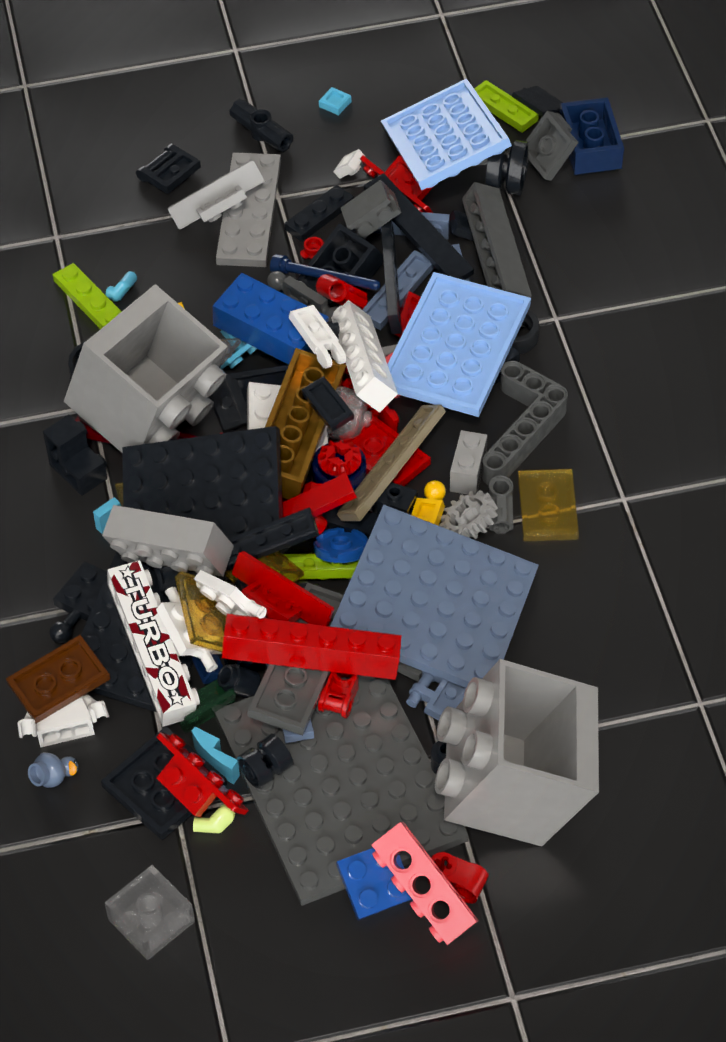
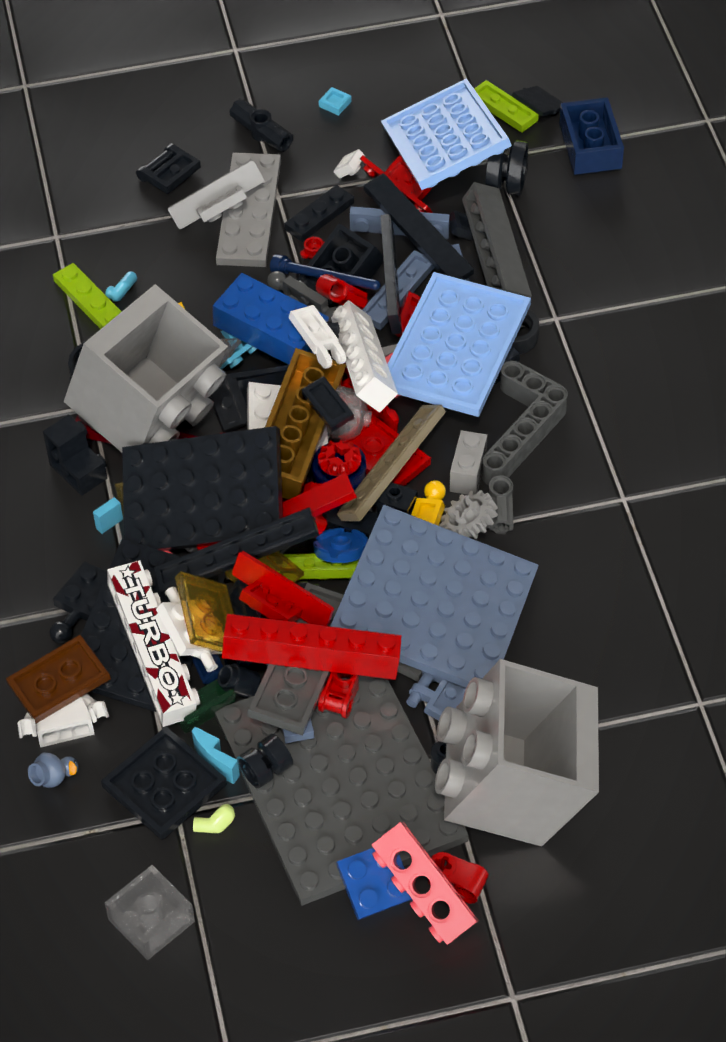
(167, 540): light grey brick -> none
(193, 782): red bracket -> none
(228, 597): white plate -> none
(371, 209): dark grey brick -> none
(548, 505): clear yellow tile -> none
(550, 144): dark grey plate -> none

